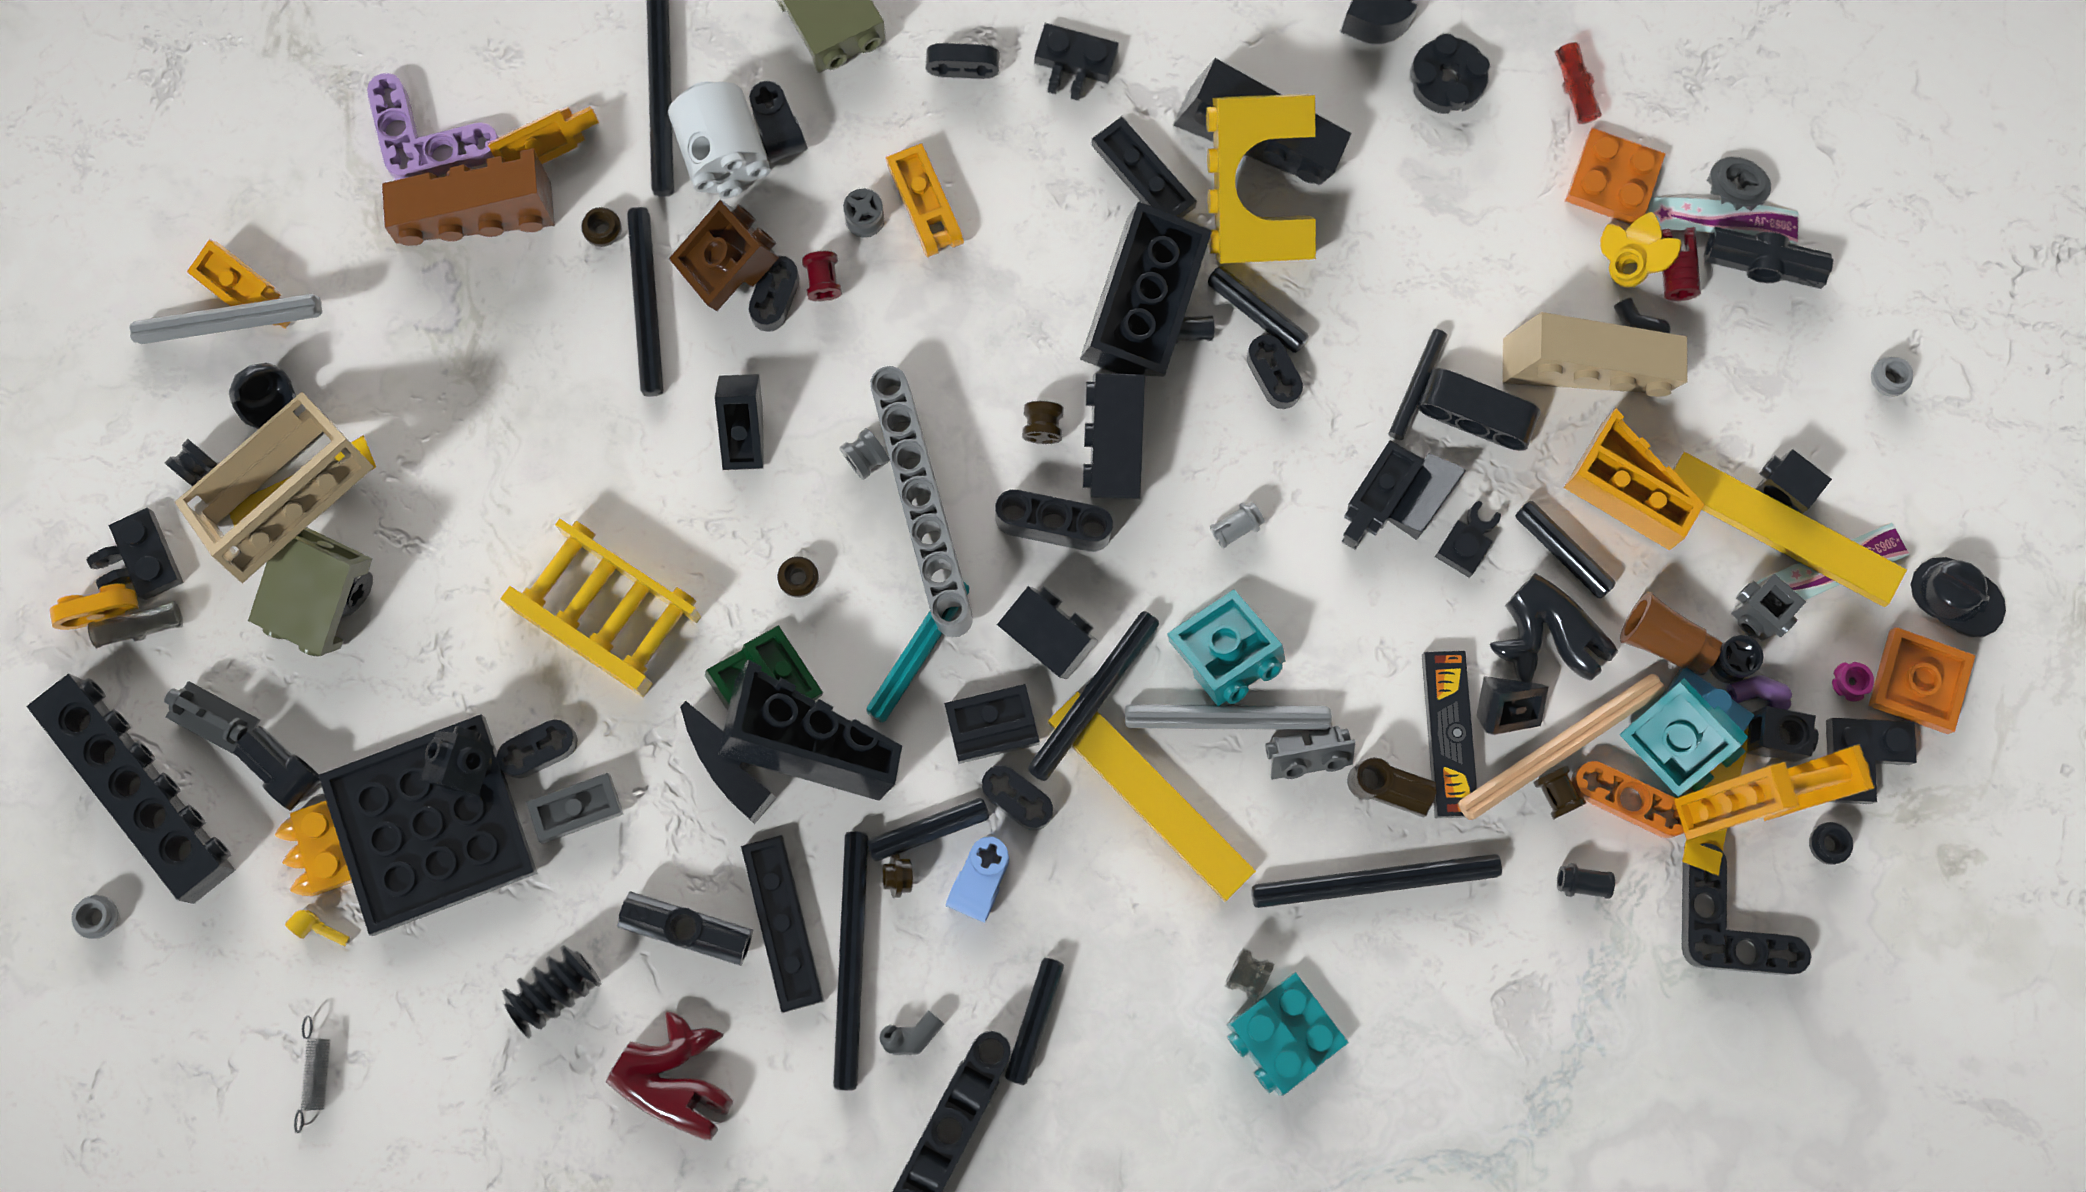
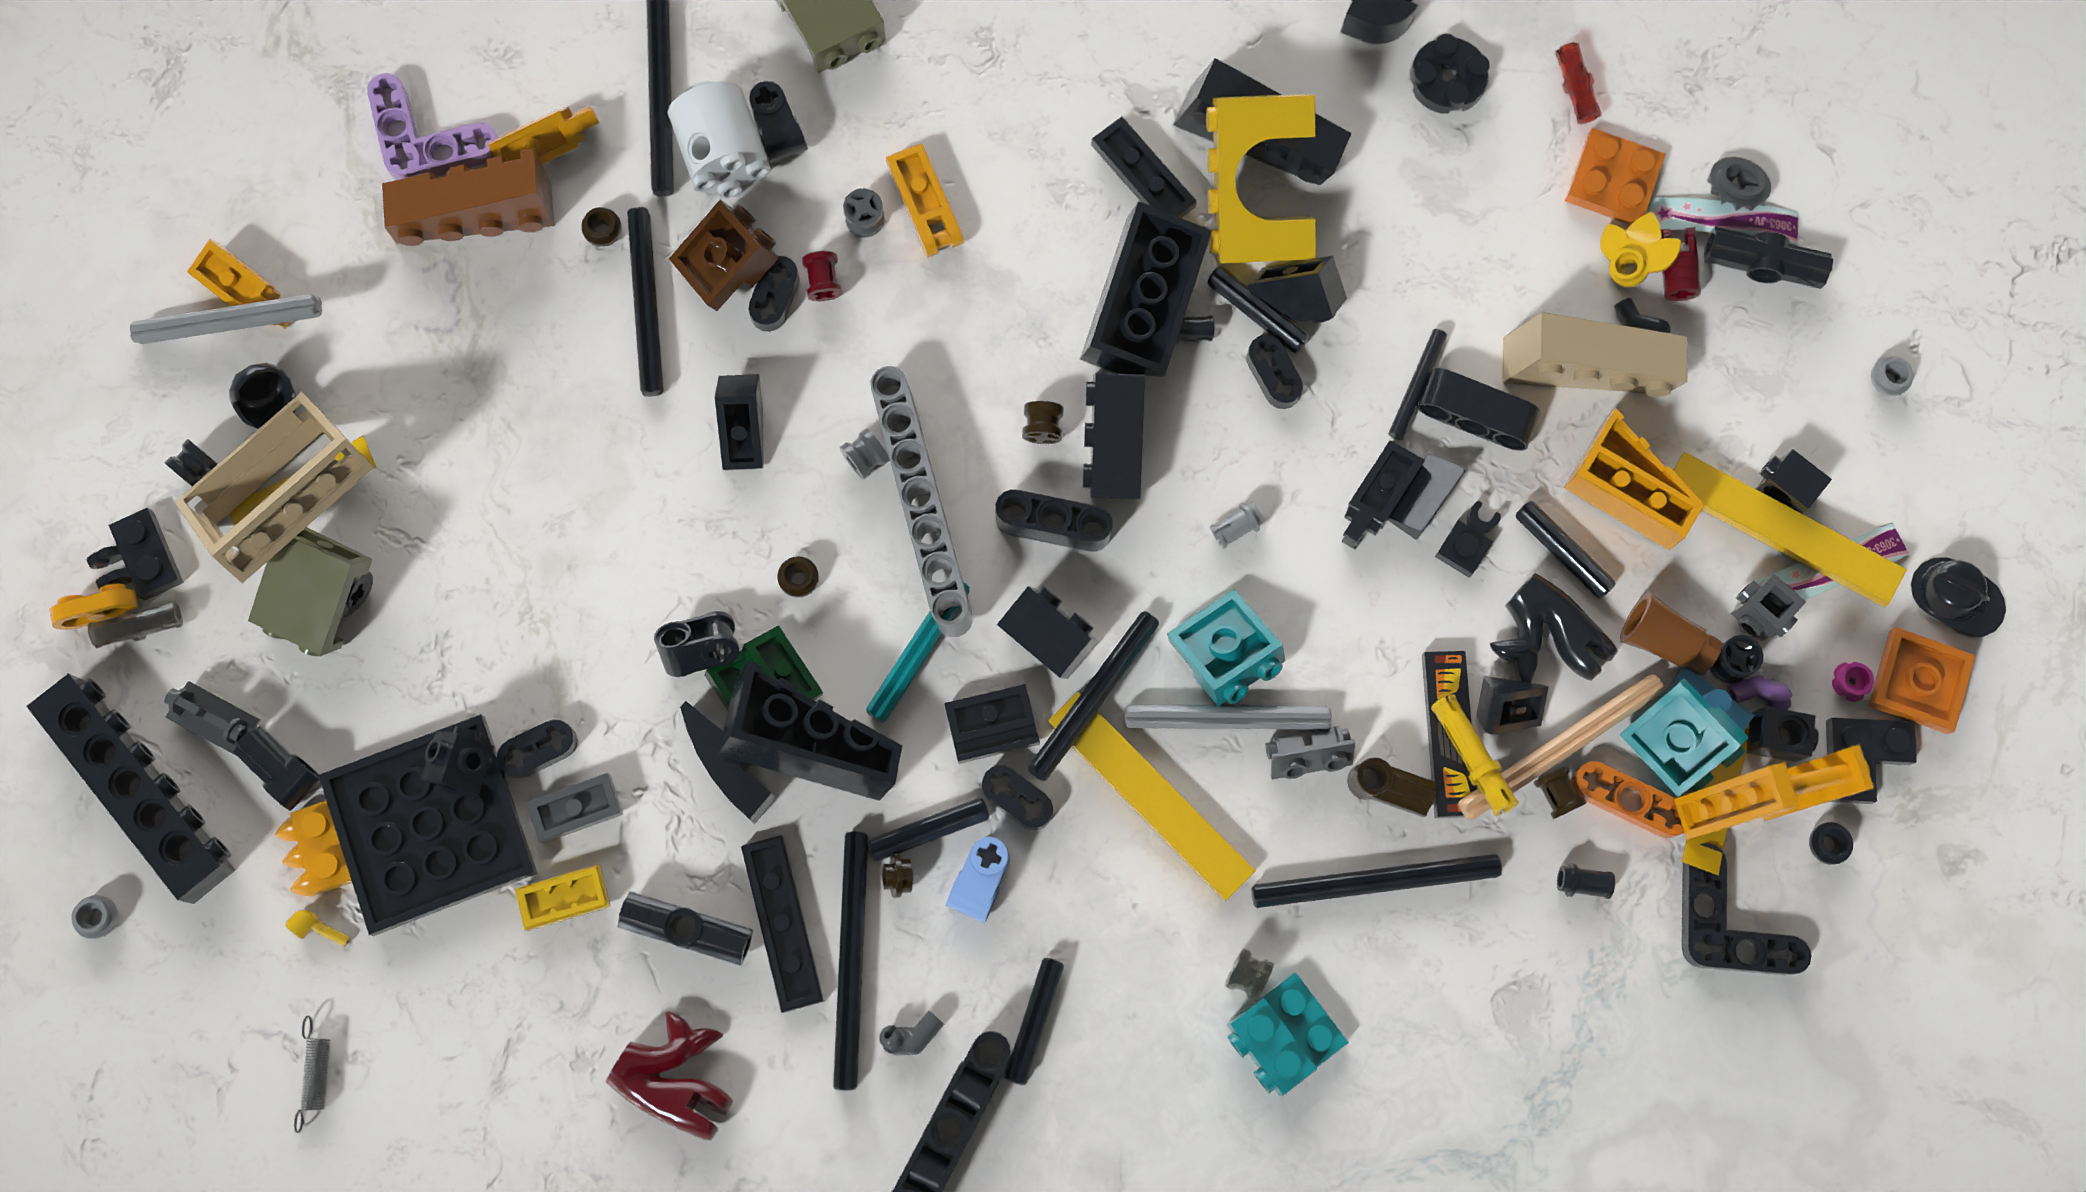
(549, 990): black piece -> none
(562, 897): none -> yellow plate
(598, 647): yellow fence -> none
(693, 646): none -> black piece
(962, 60): black beam -> none
(1075, 54): black hinge -> none
(1302, 289): none -> black slope
(1482, 768): none -> yellow pin

